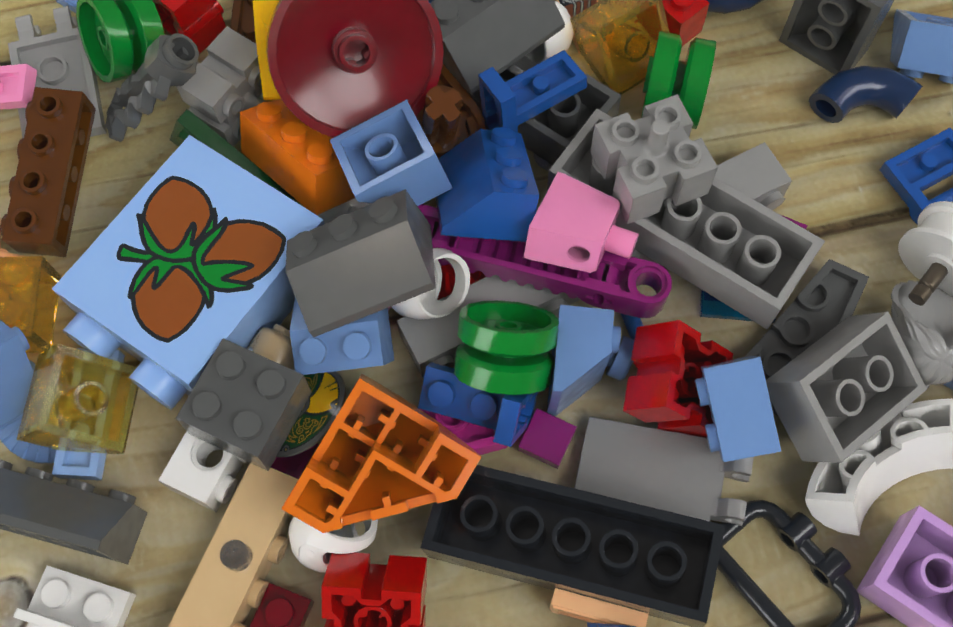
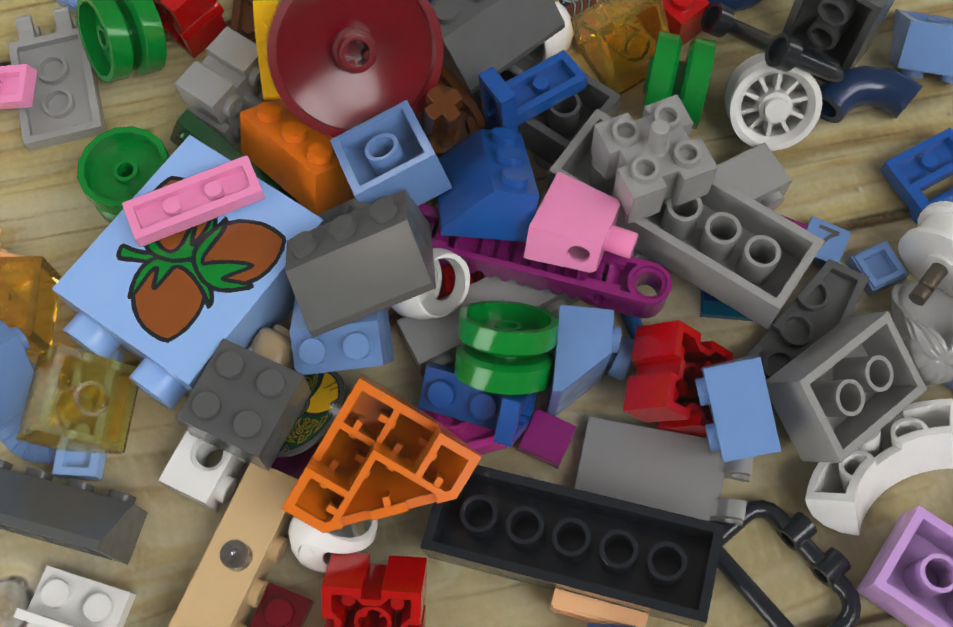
(48, 172): reddish brown brick -> none
(118, 167): none -> green wheel
(166, 64): dark grey sword -> none
(193, 201): none -> bright pink plate
(771, 104): none -> white wheel
(781, 51): none -> black bar
(834, 237): none -> medium blue tile
(880, 265): none -> medium blue tile

